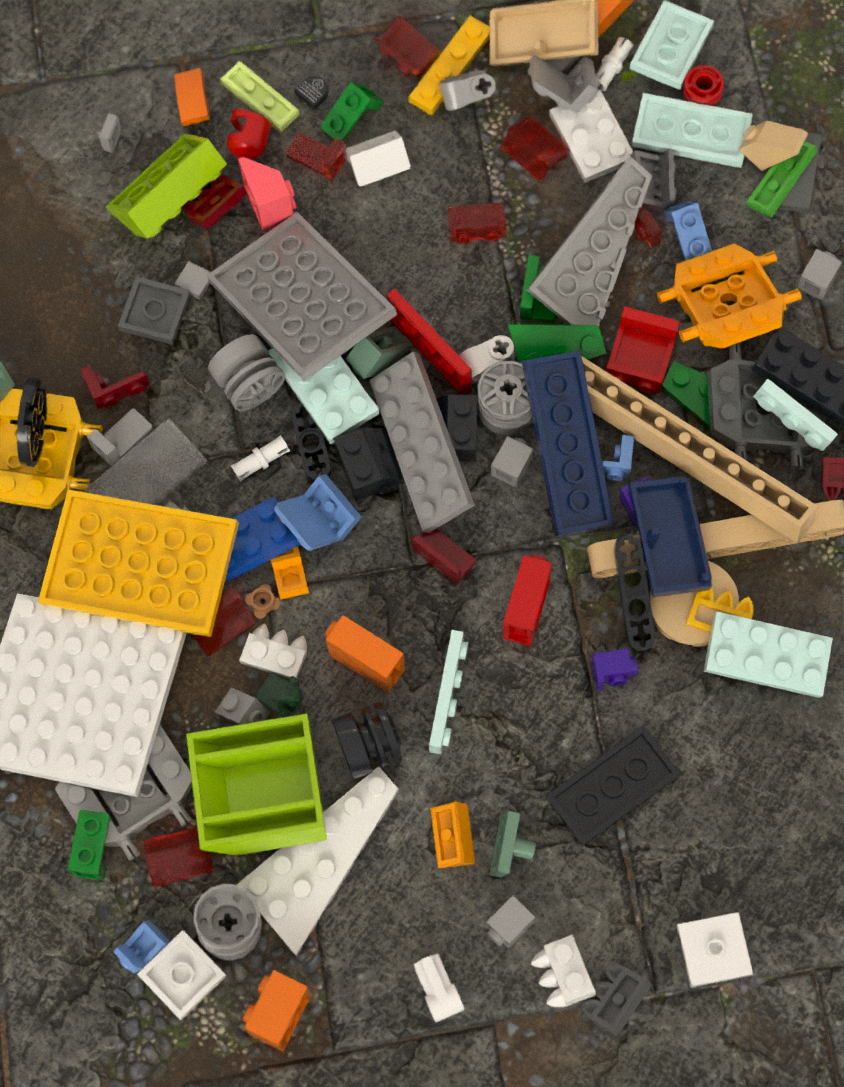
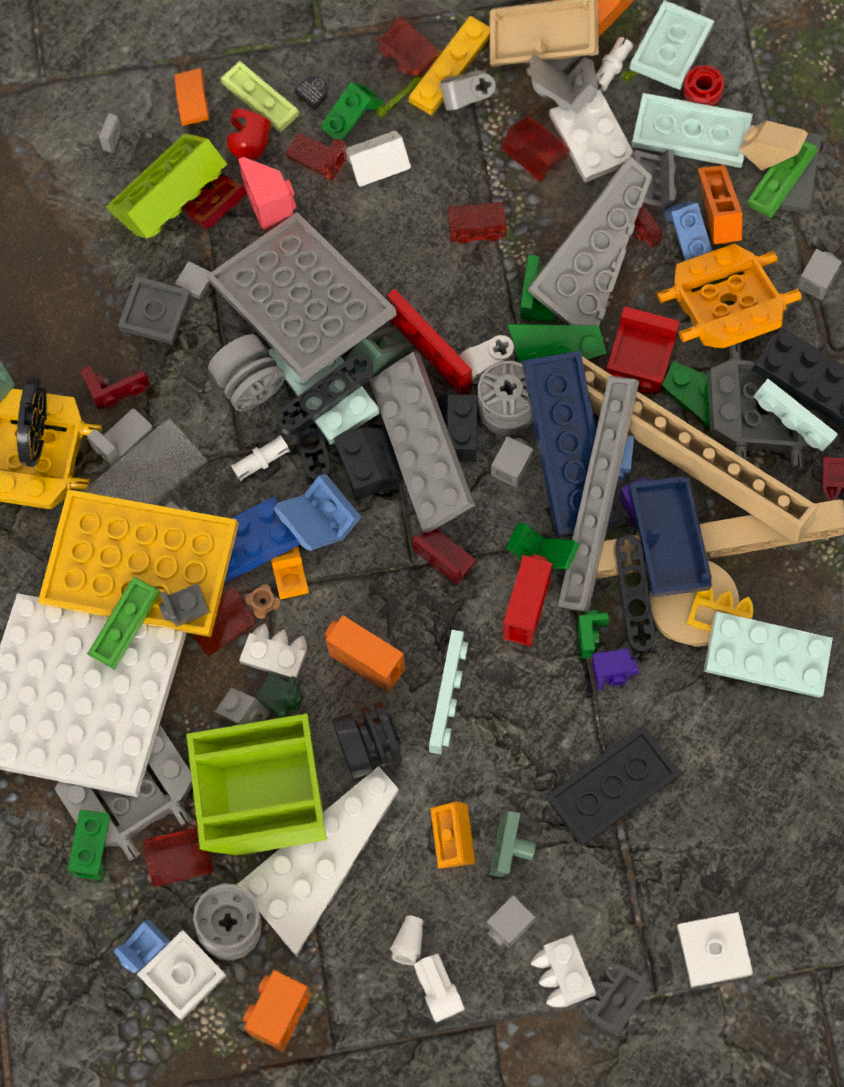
(124, 623): none -> bright green tile
(184, 605): none -> dark grey bracket
(328, 398): none -> black beam
(382, 111): none -> clear neon green hinge
(408, 941): none -> white cone
(528, 542): none -> green bracket
(587, 636): none -> green bracket
(599, 492): none -> light grey tile
(720, 205): none -> orange slope

